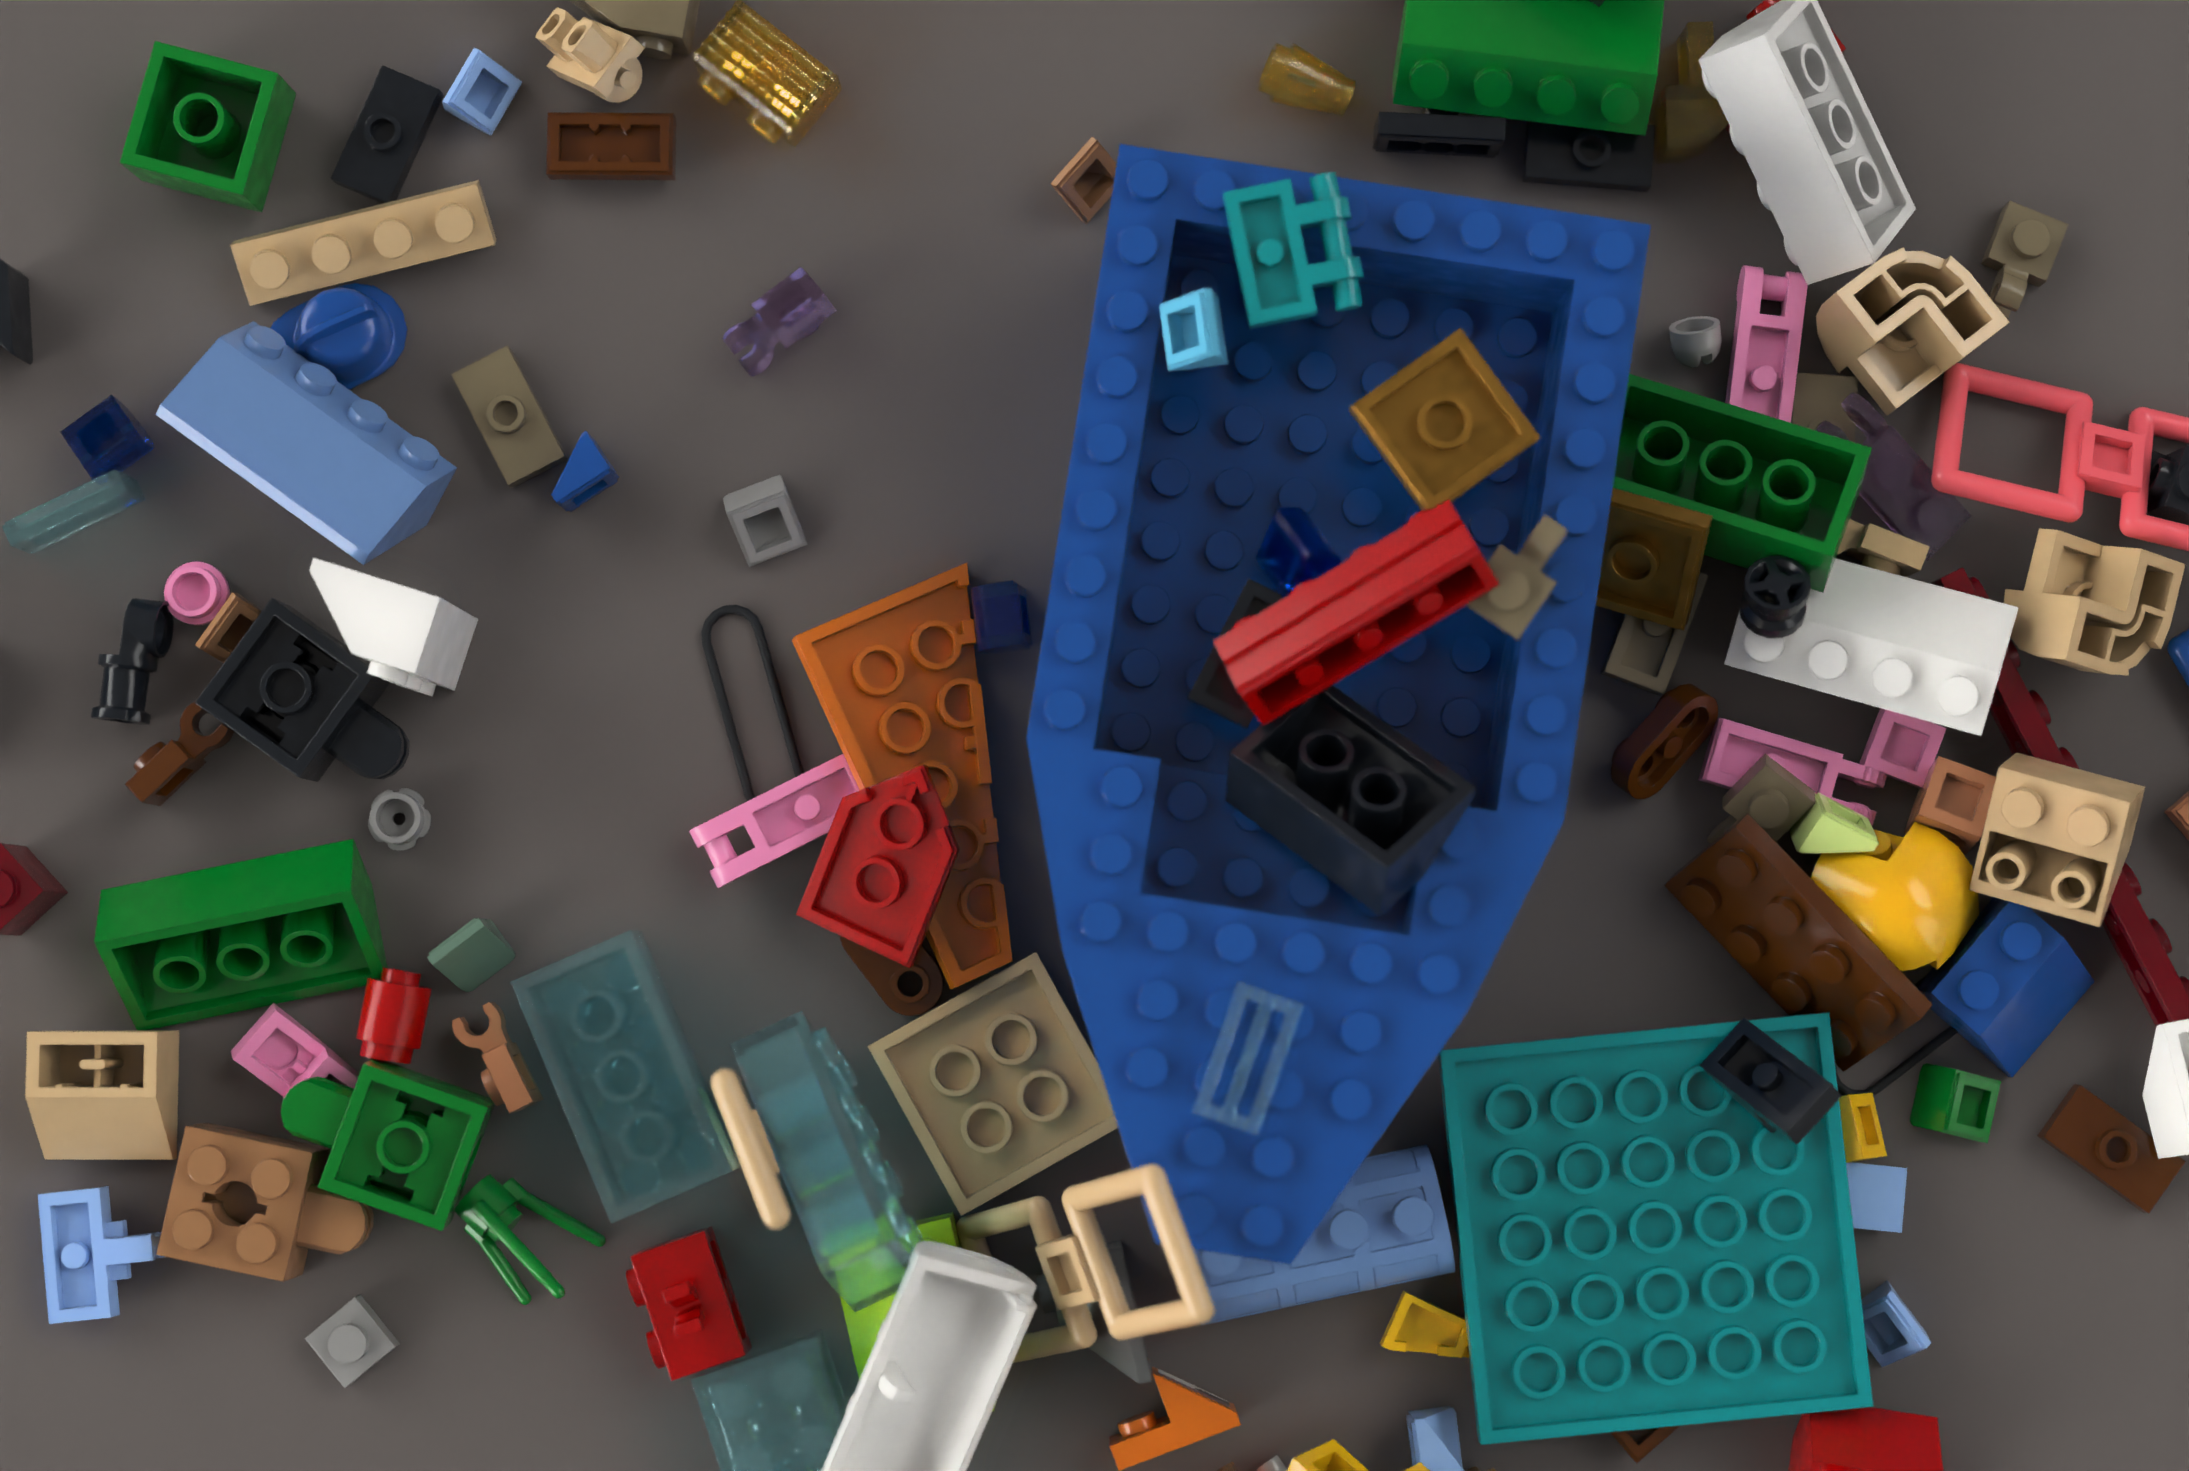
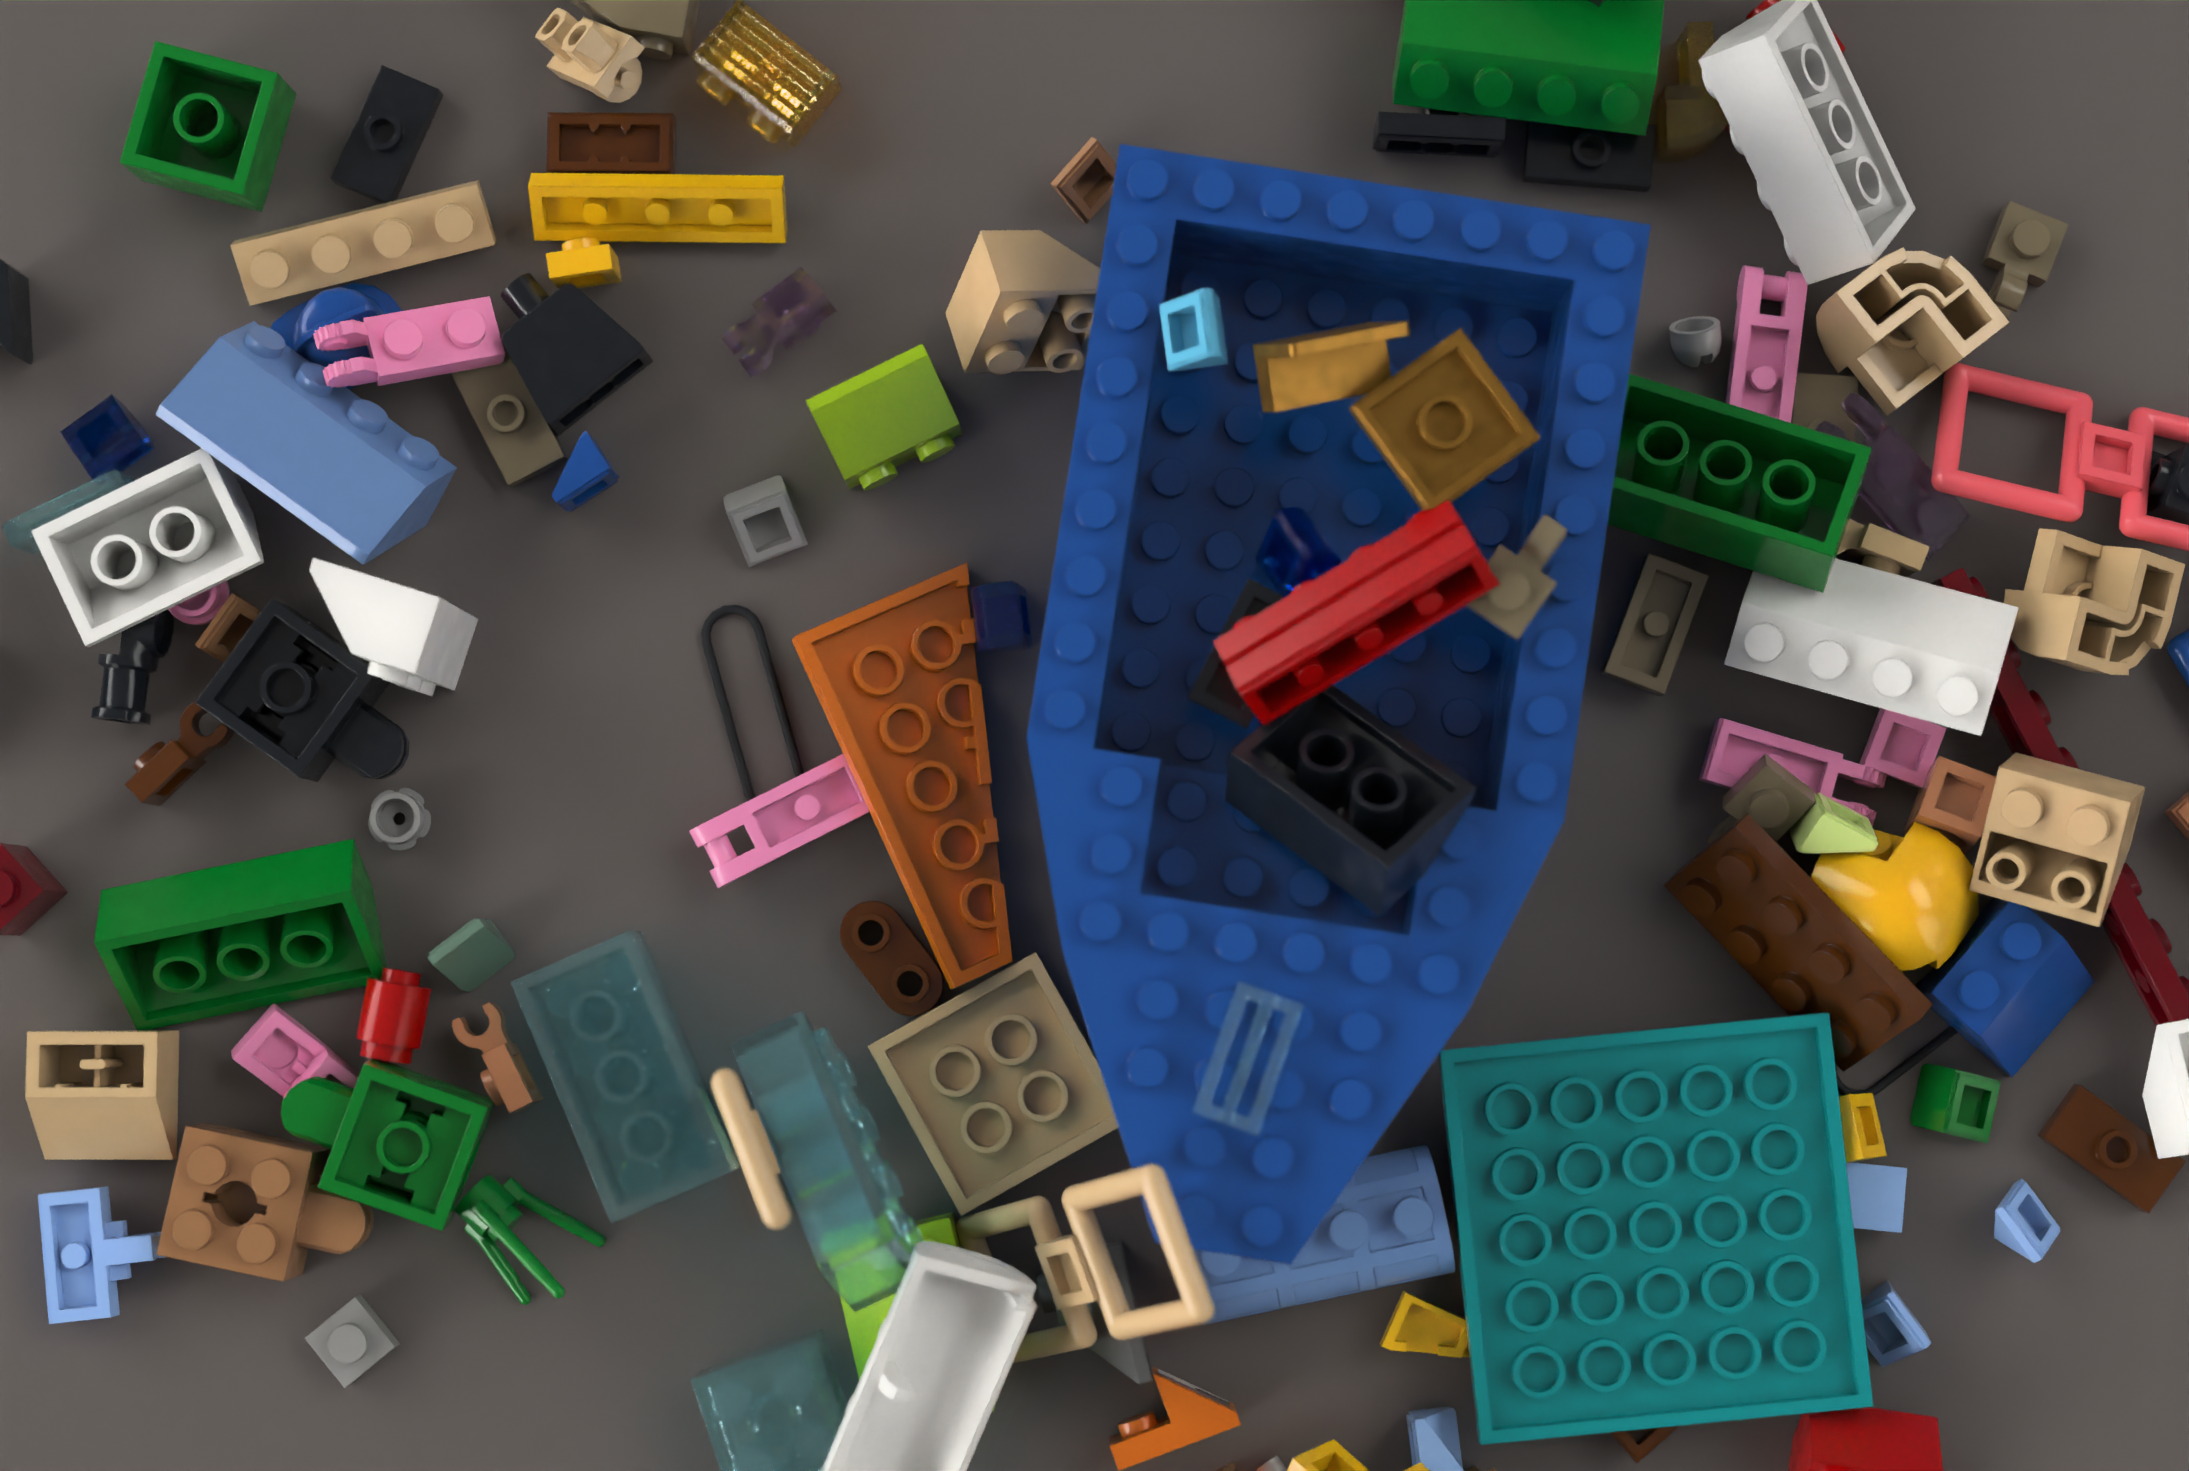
(150, 545): none -> white slope
(414, 343): none -> bright pink hinge
(481, 92): light blue slope -> none
(567, 350): none -> black torso
(584, 264): none -> yellow plate
(658, 207): none -> yellow plate
(688, 1304): red brick -> none
(884, 866): red tile -> none
(886, 419): none -> lime slope
(1023, 304): none -> tan slope
(1272, 254): teal plate -> none
(1304, 81): clear yellow cone -> none
(1325, 365): none -> pearl gold panel
(1651, 559): pearl gold tile -> none
(1664, 741): reddish brown plate -> none
(1770, 1082): black slope -> none
(1787, 585): black wheel -> none
(2025, 1223): none -> light blue slope

